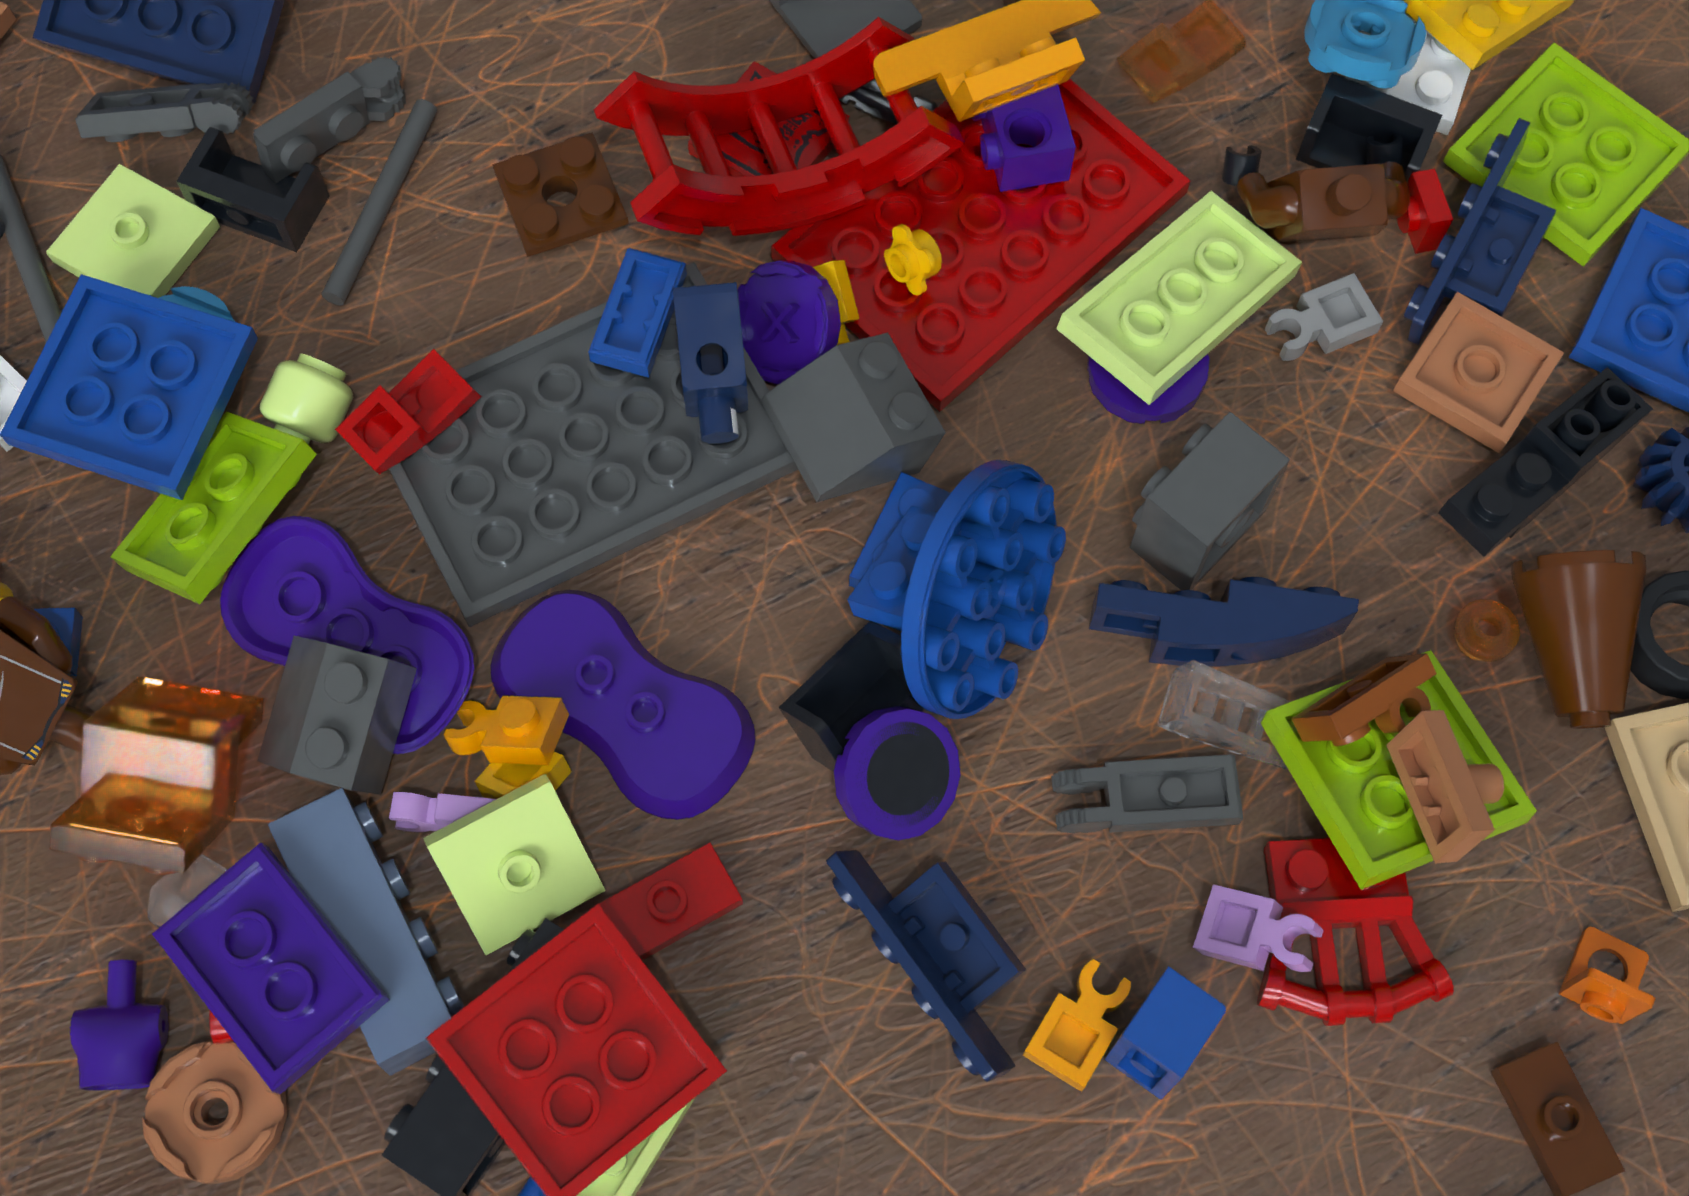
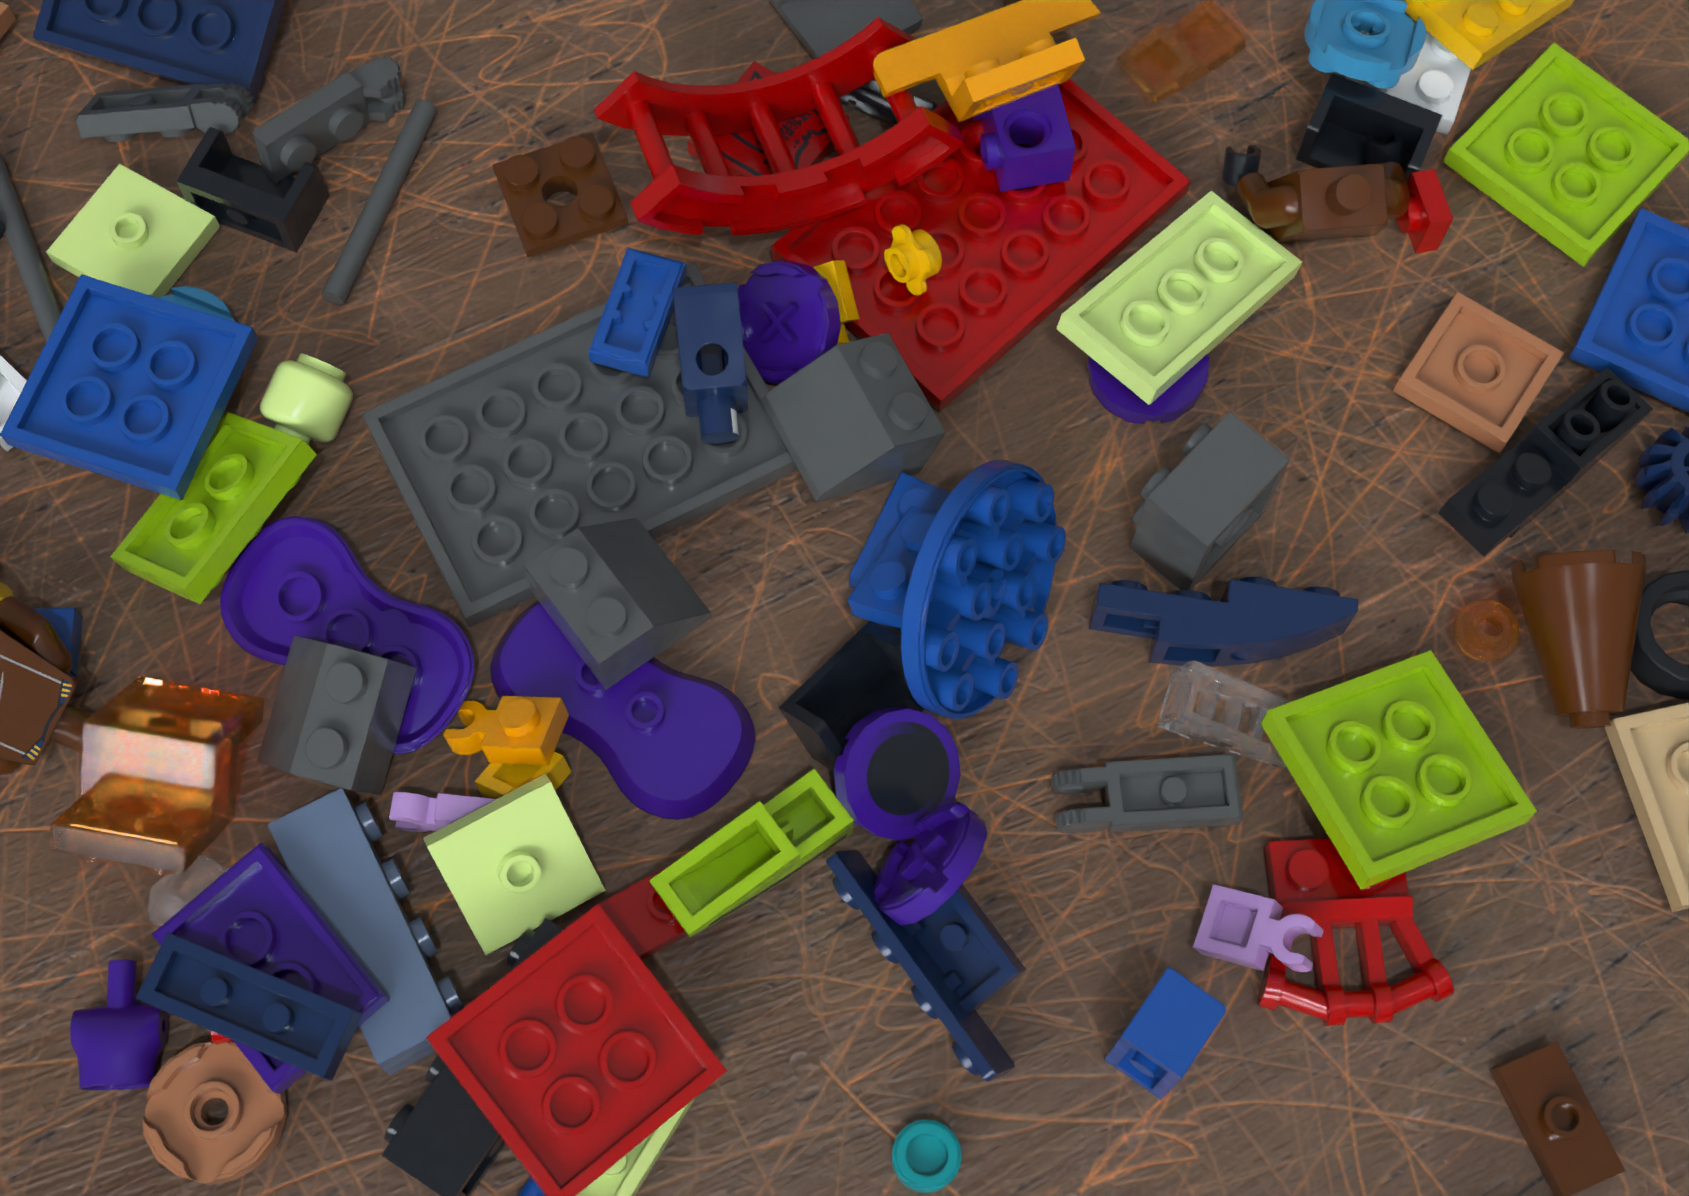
(249, 1006): none -> dark blue plate
(413, 413): red slope -> none
(614, 596): none -> dark grey slope
(753, 853): none -> lime slope
(926, 1156): none -> teal tile
(933, 867): none -> dark purple tile
(1073, 1033): light orange plate -> none
(1330, 314): light grey plate -> none
(1369, 696): dark orange plate -> none
(1443, 788): nougat tile -> none
(1492, 244): dark blue bracket -> none
(1600, 993): orange bracket -> none

